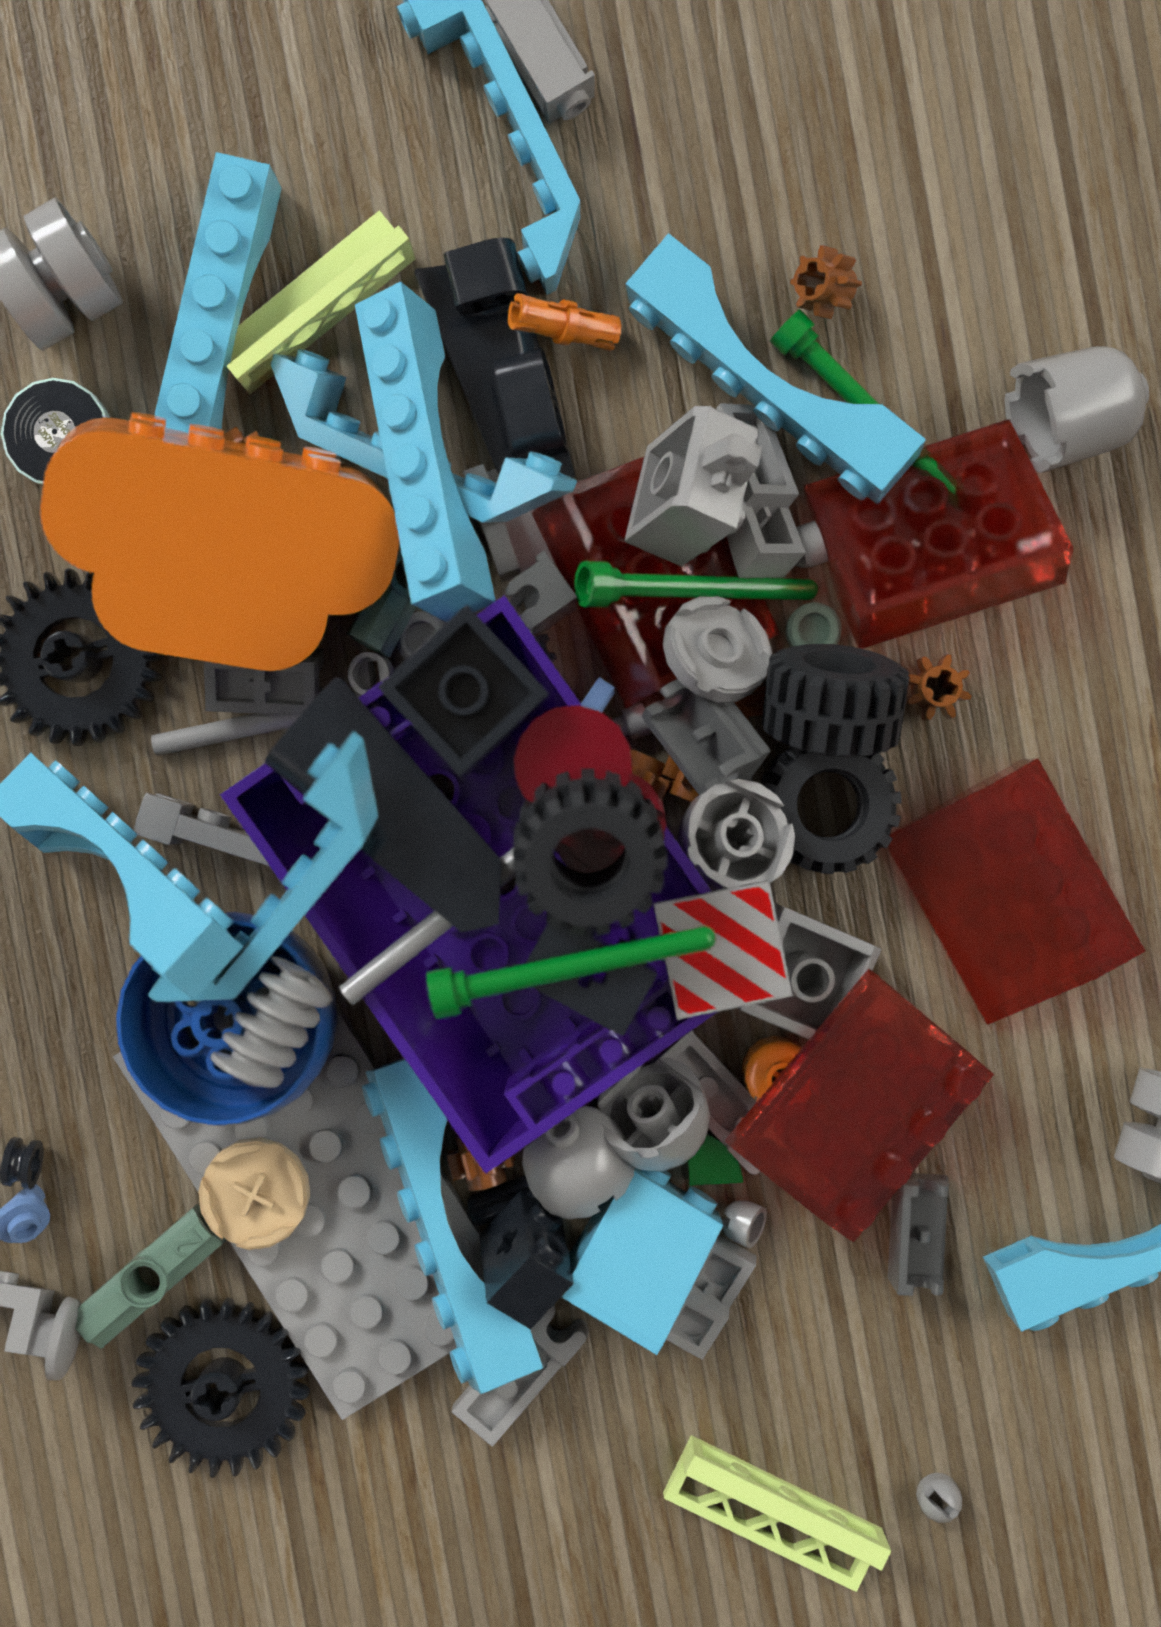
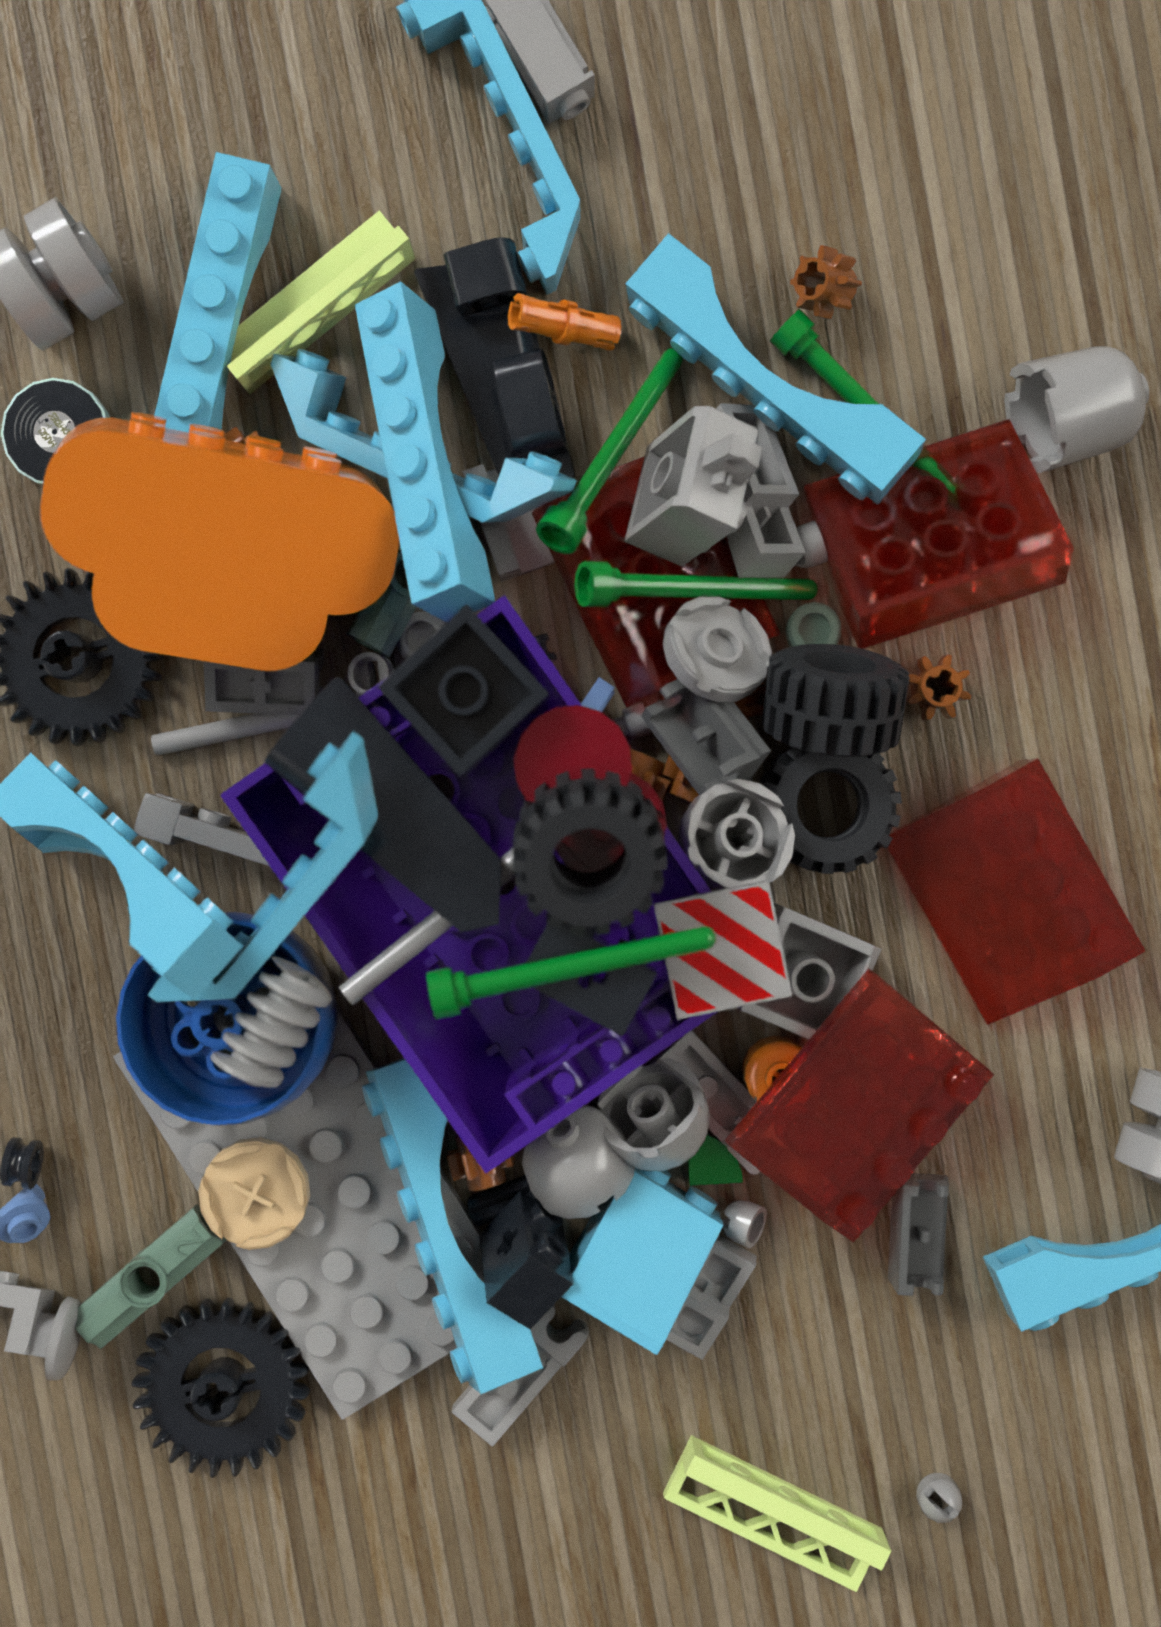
(544, 595): dark grey hinge -> none
(564, 523): none -> green piece

